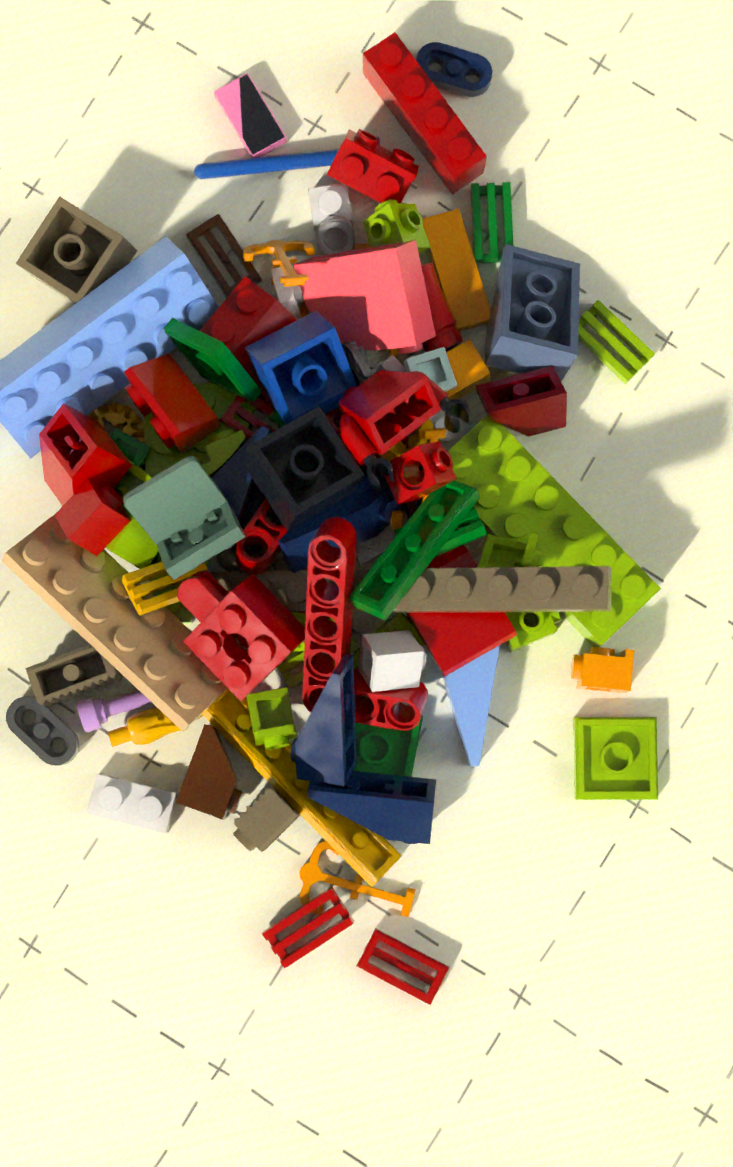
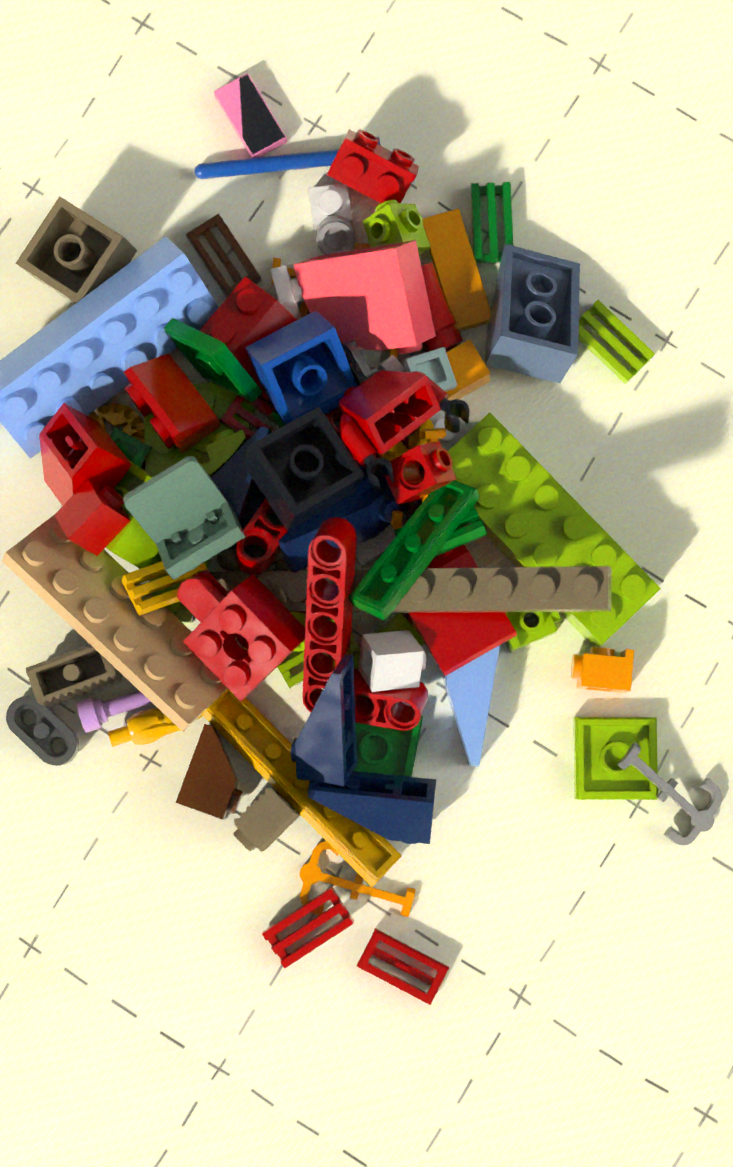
(131, 803): white plate -> none
(271, 718): lime bracket -> none
(278, 249): light orange piece -> none
(423, 113): red brick -> none
(455, 67): dark blue plate -> none
(509, 553): lime bracket -> none
(526, 402): dark red slope -> none
(700, 819): none -> light grey piece

